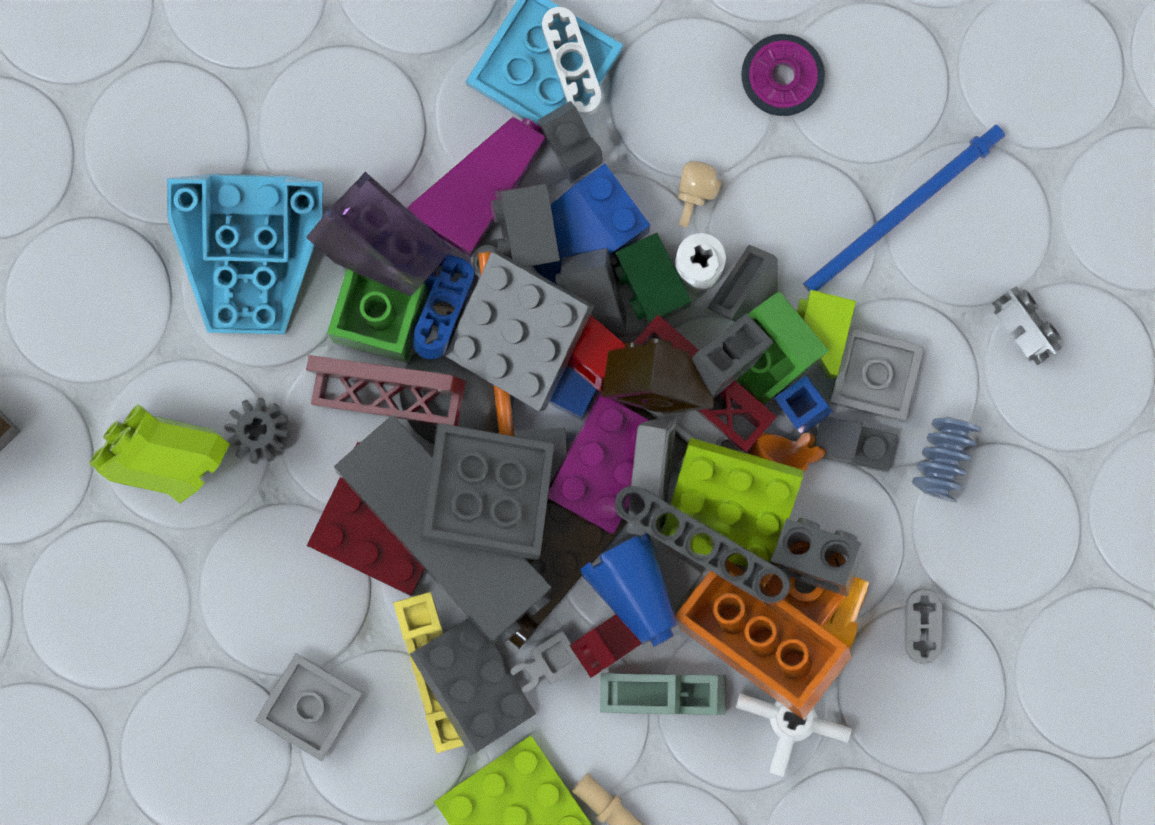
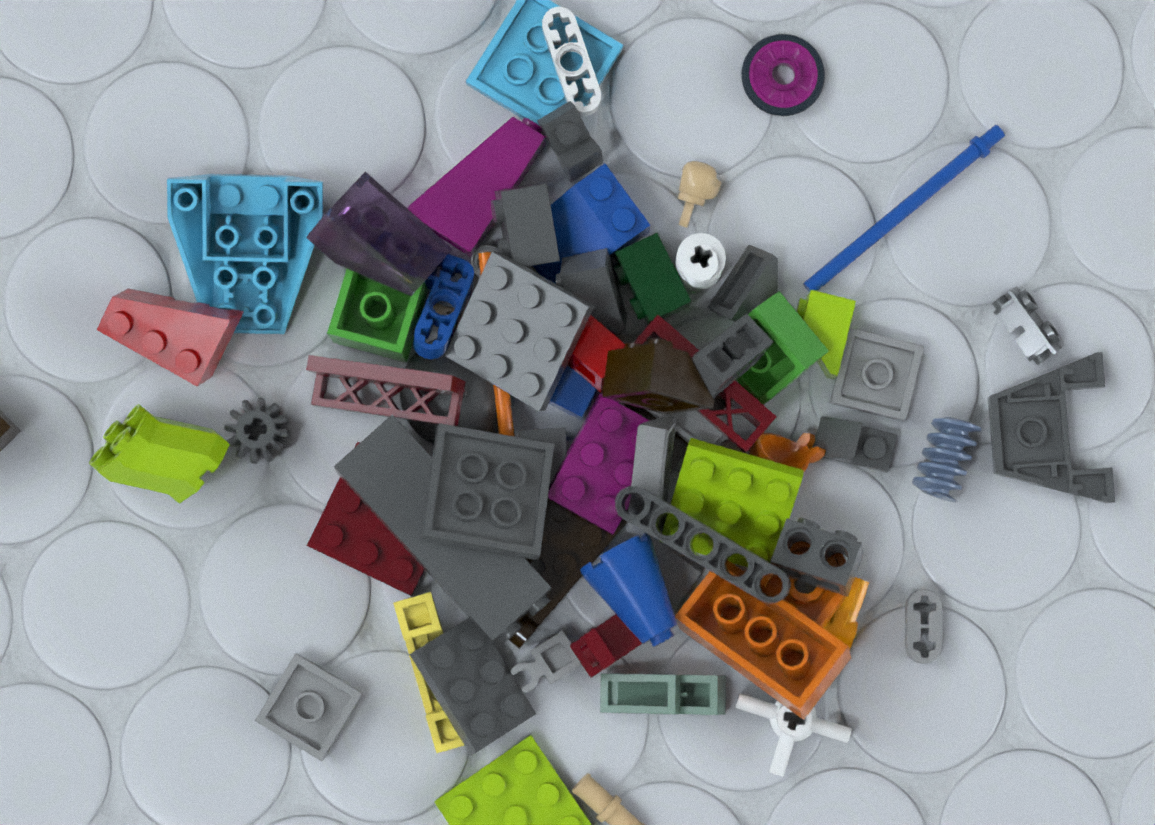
(171, 332): none -> wedge
(803, 405): blue brick -> none
(1033, 433): none -> dark grey wing

